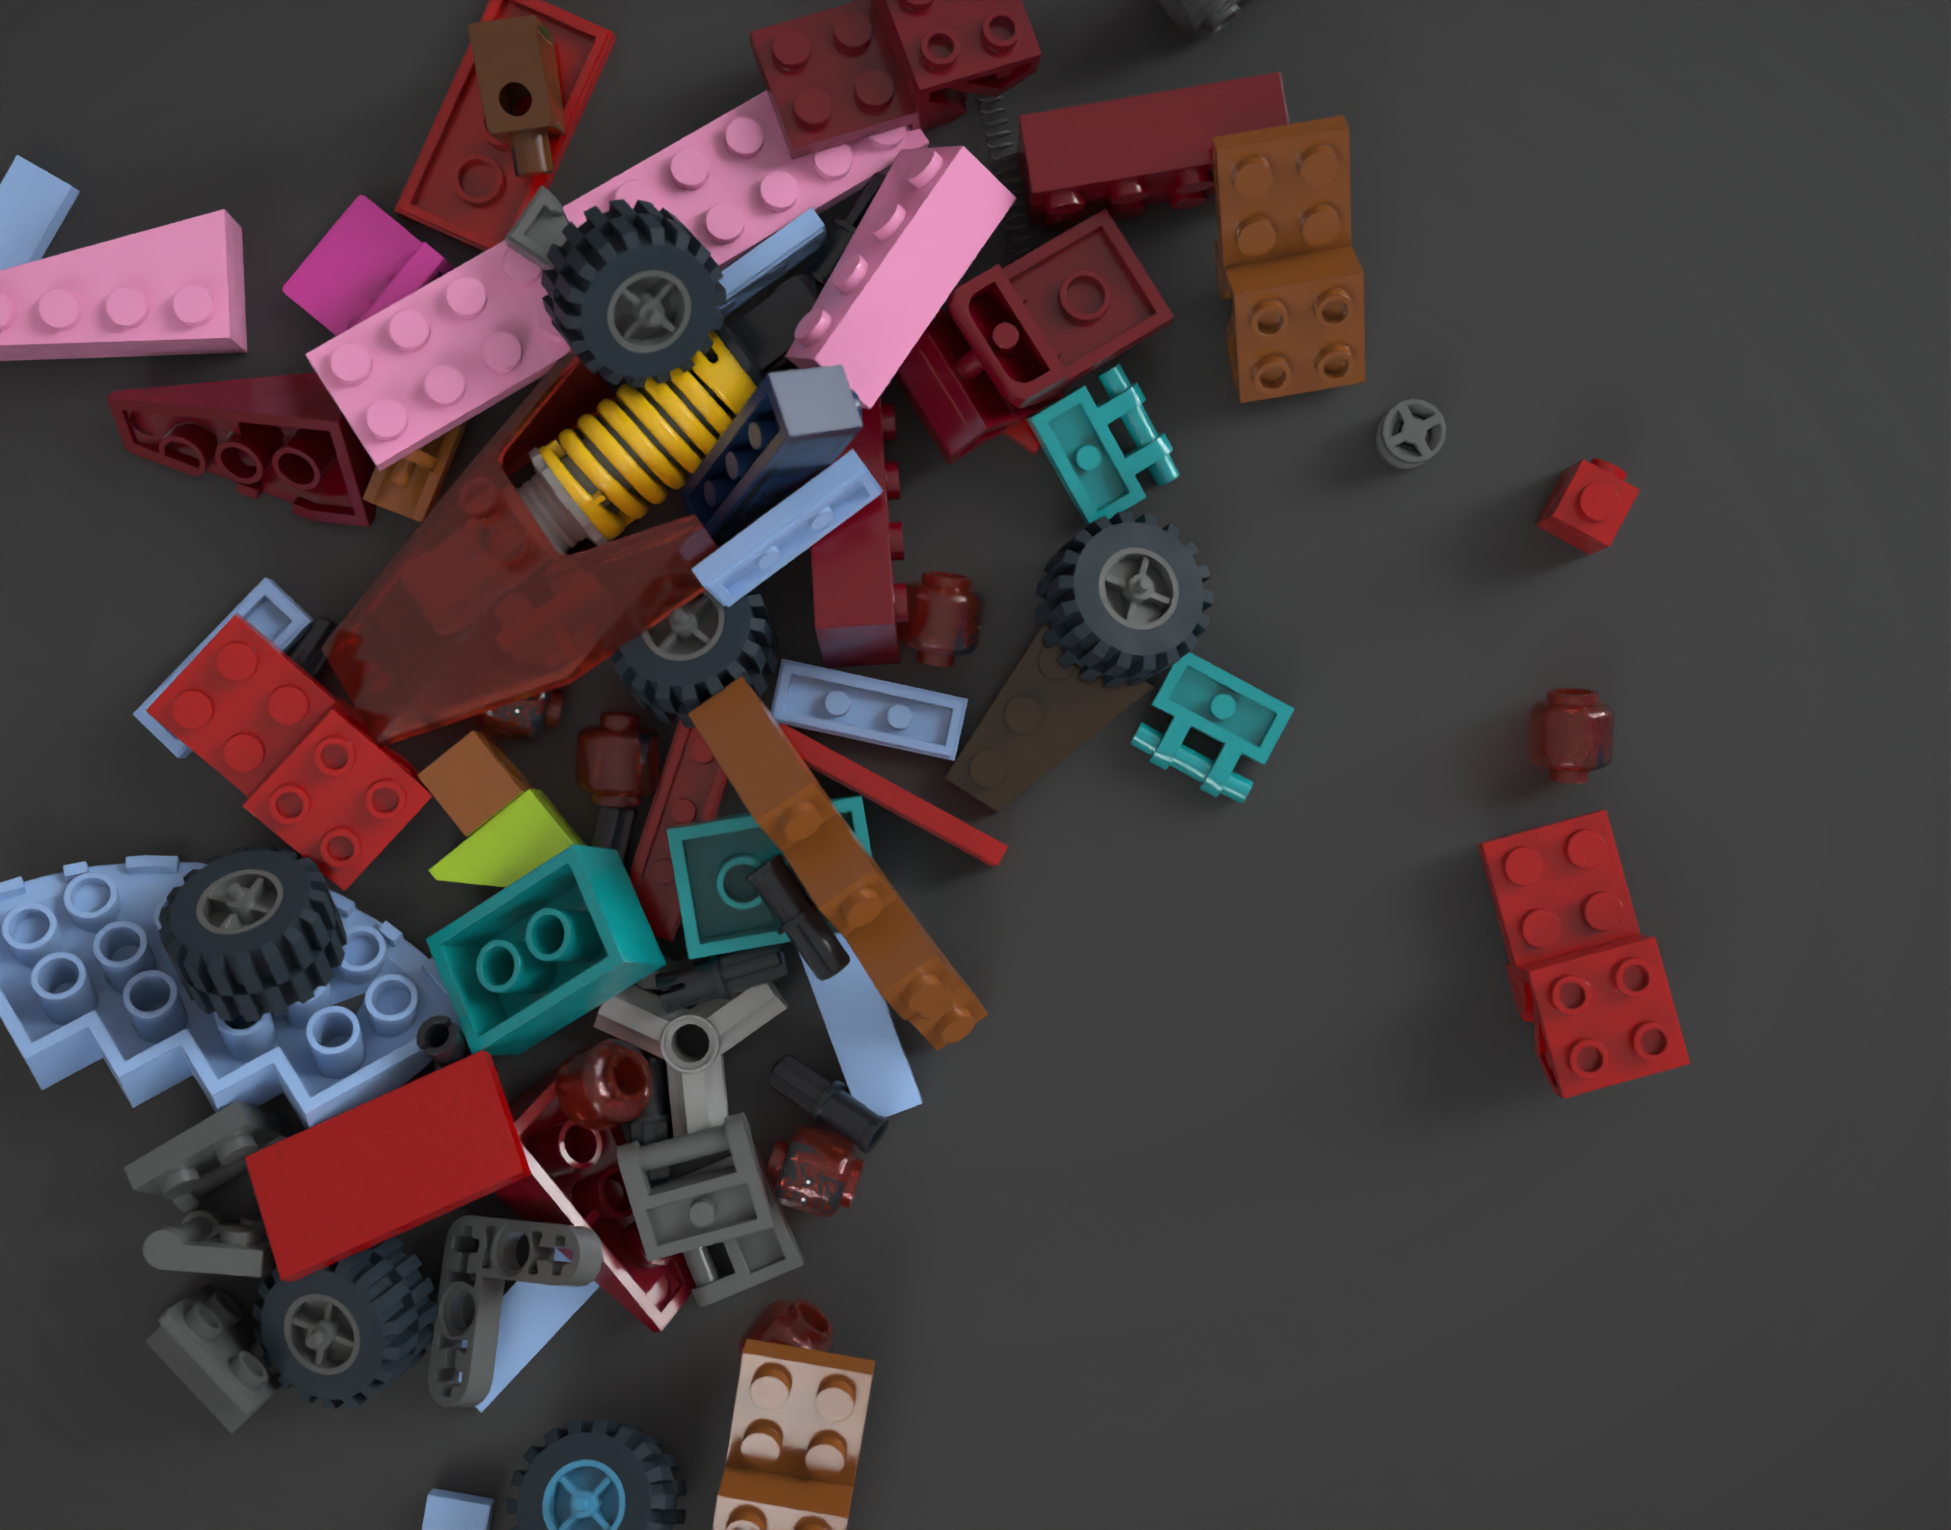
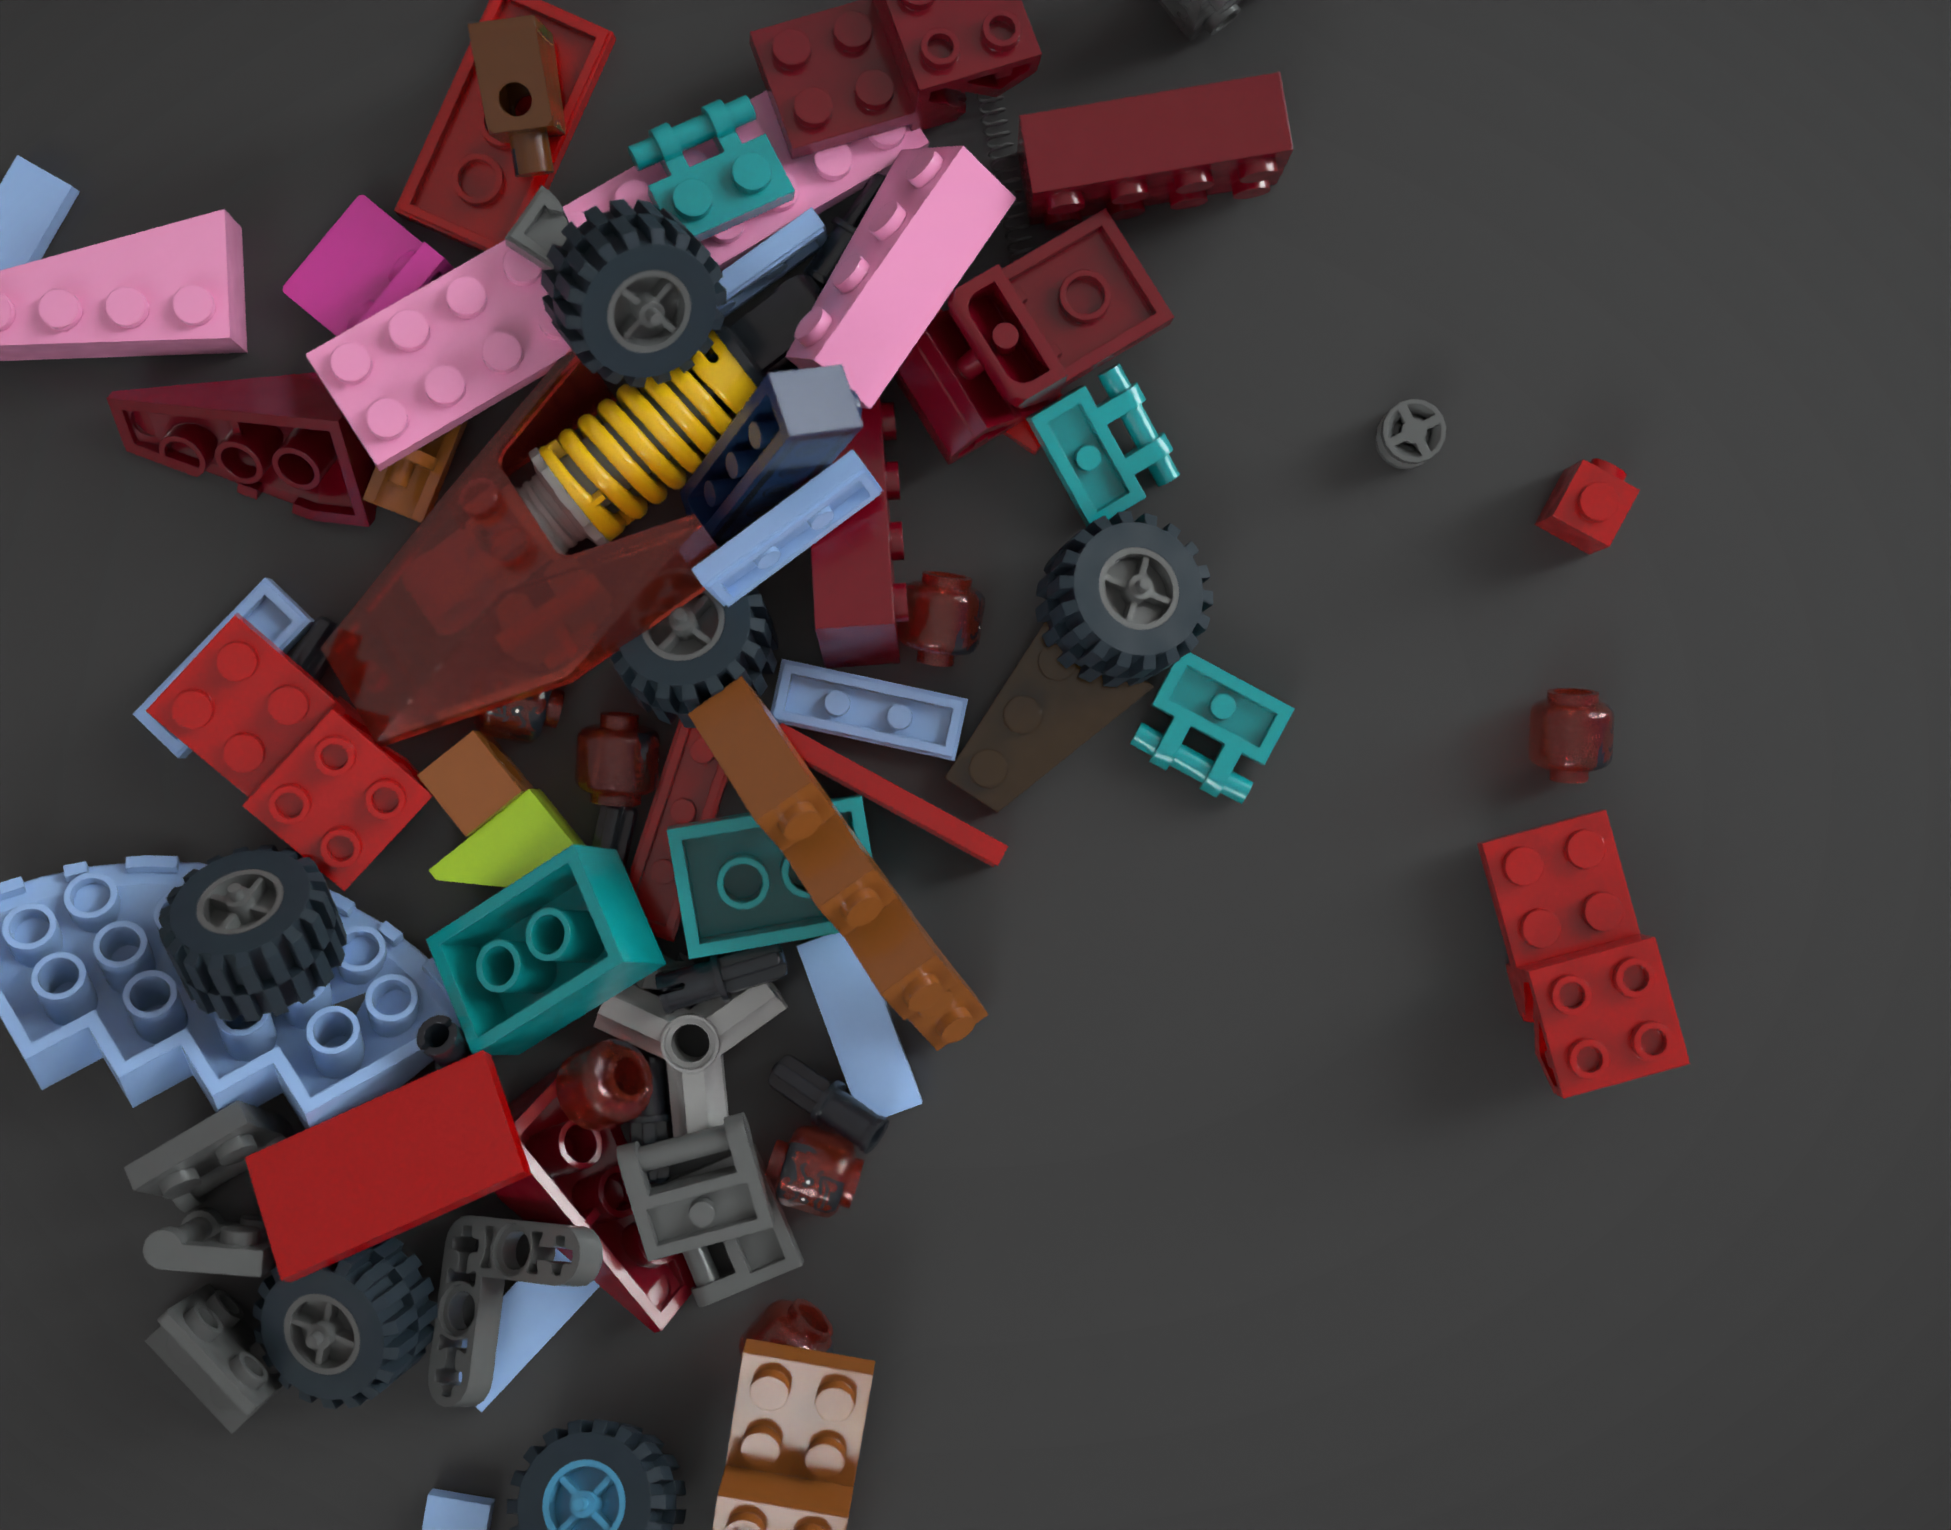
(722, 189): none -> teal plate
(799, 918): black axle -> none
(1289, 259): dark orange piece -> none

